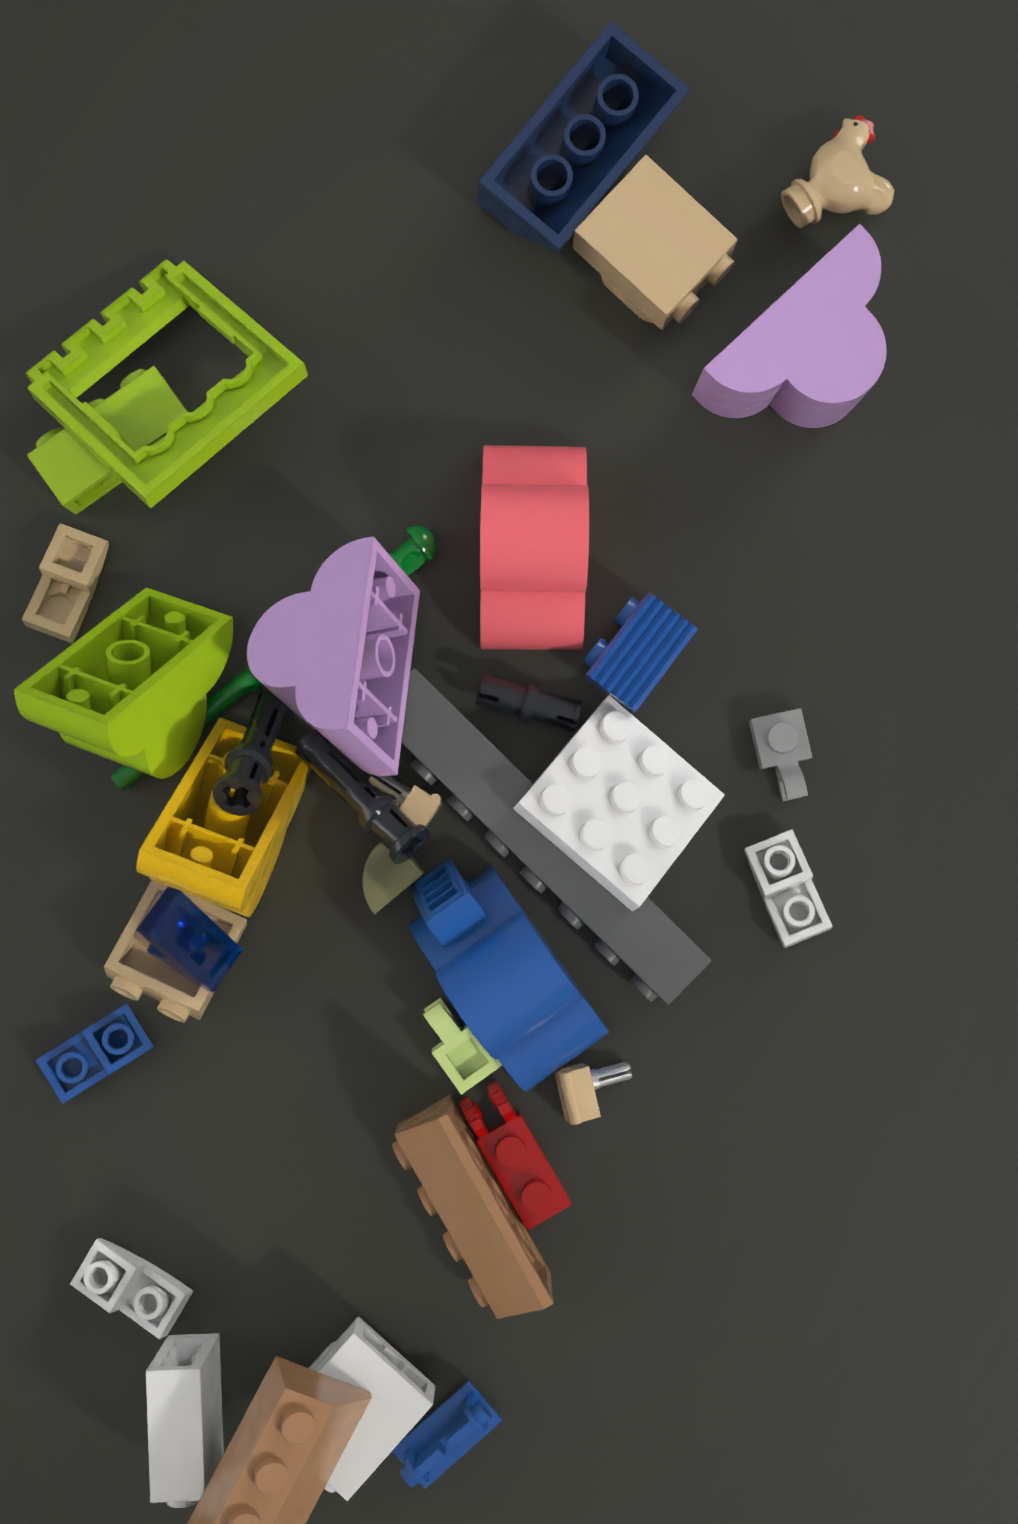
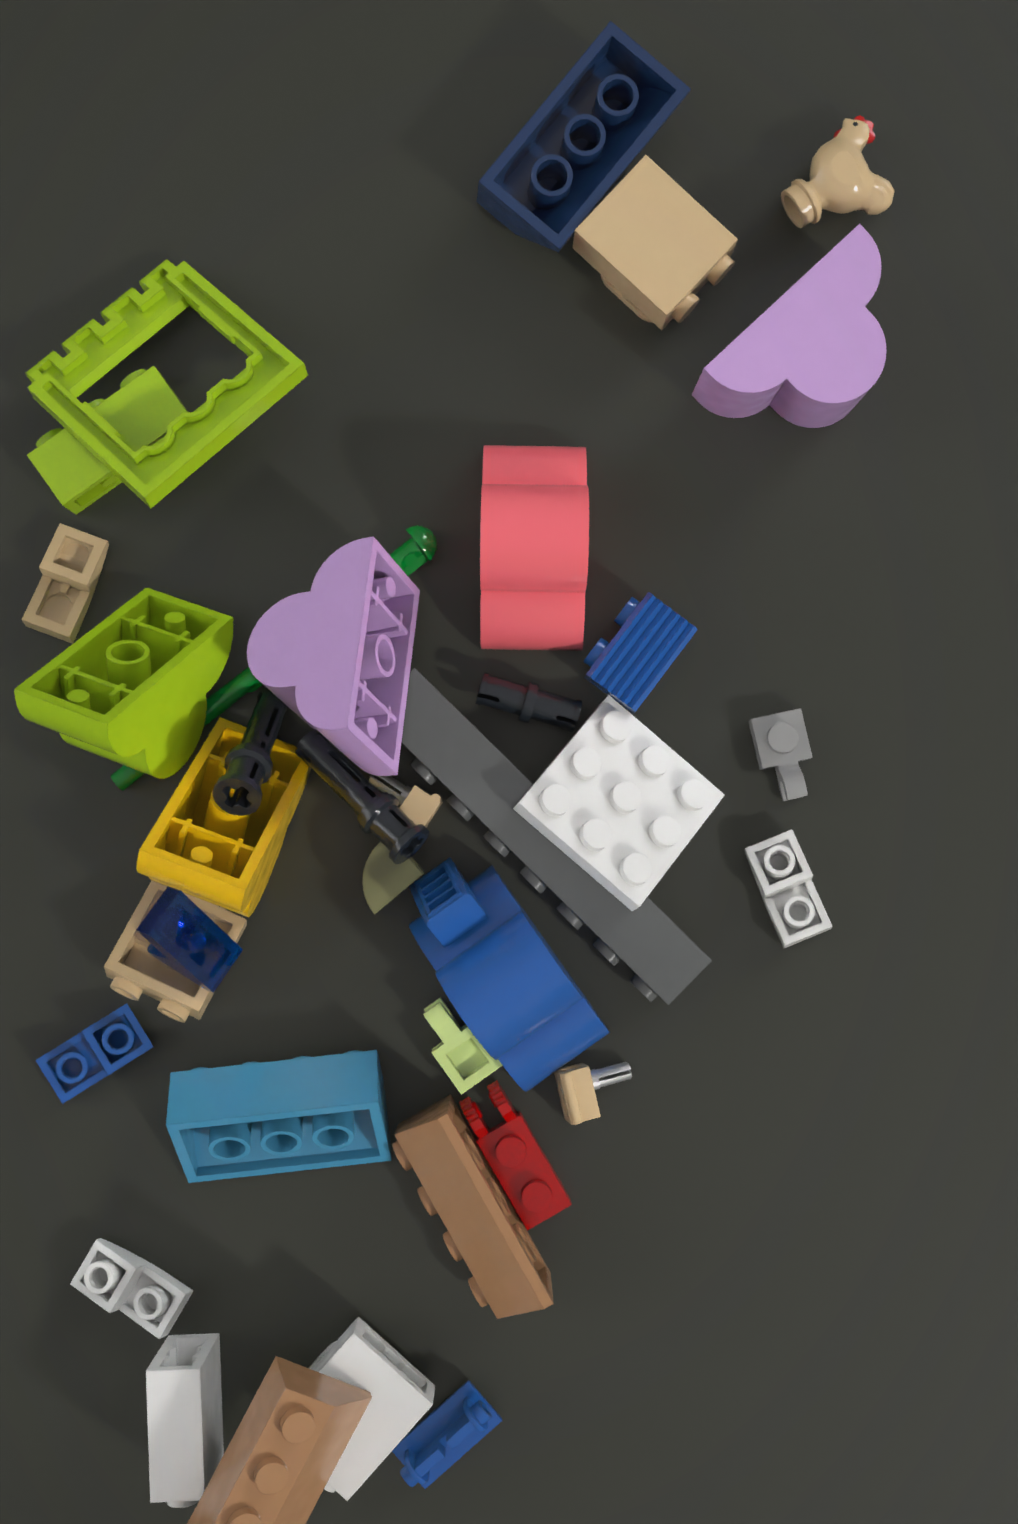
(279, 1116): none -> dark azure slope

